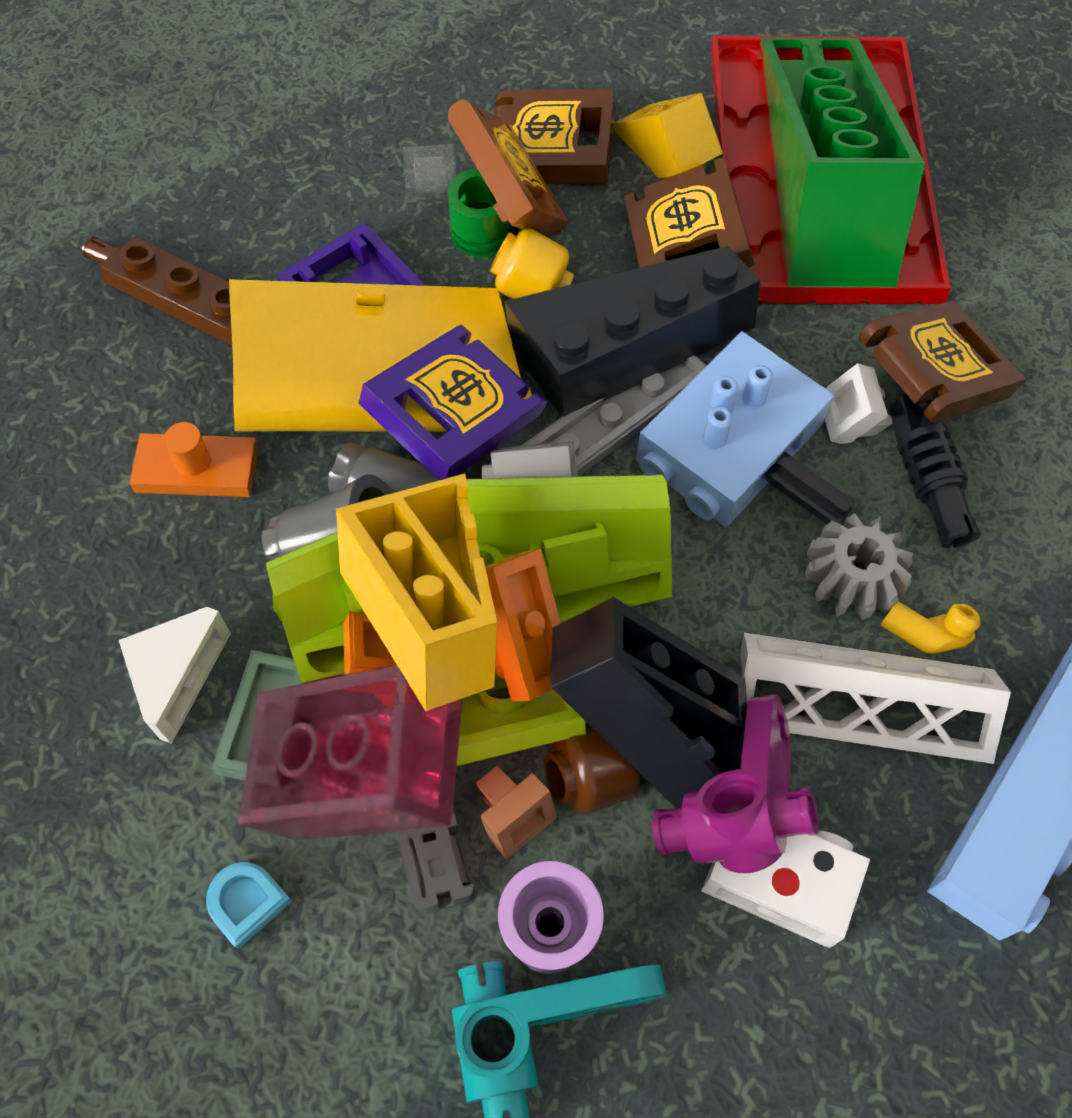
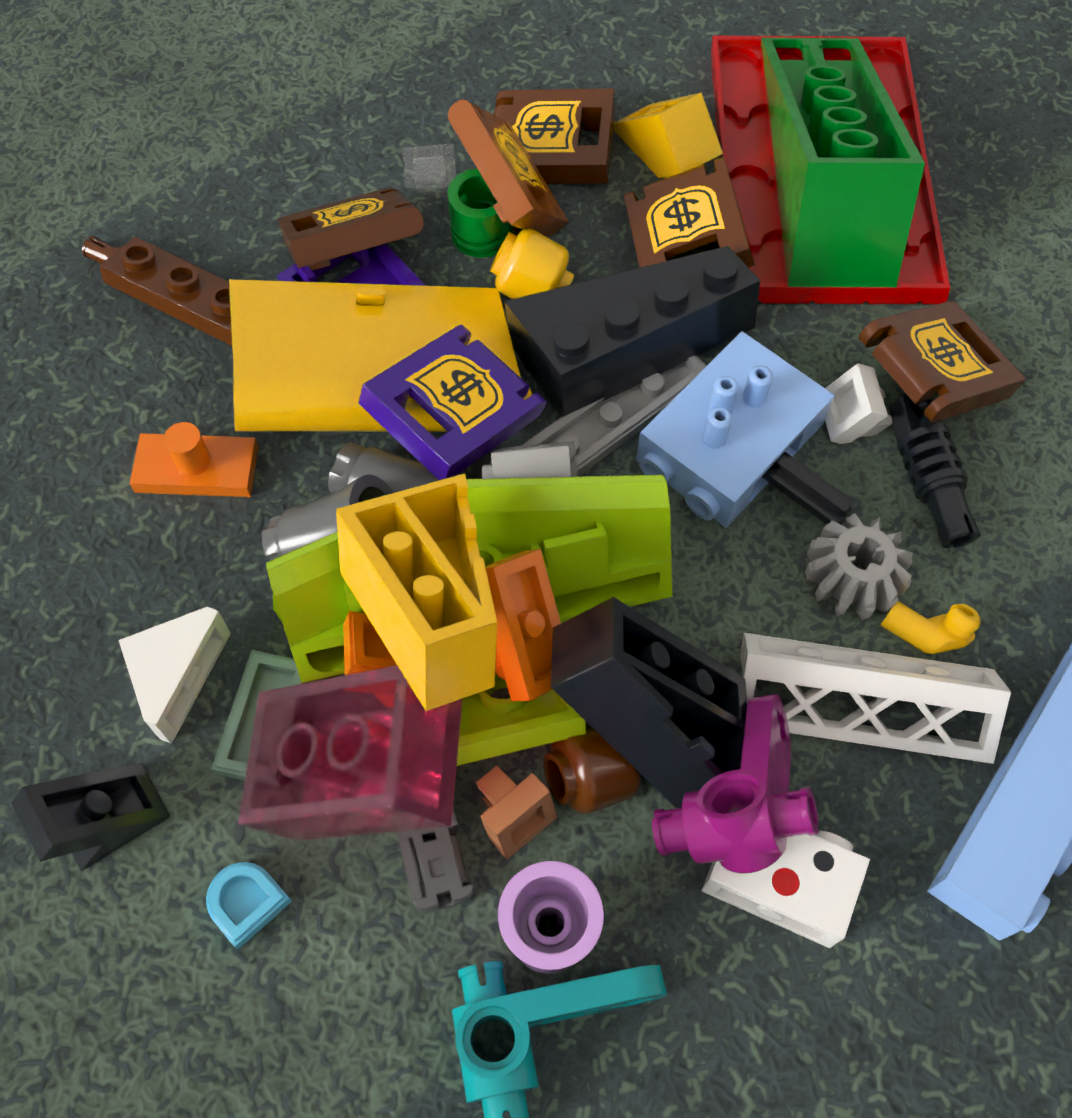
(89, 813): none -> black slope
(349, 226): none -> reddish brown container

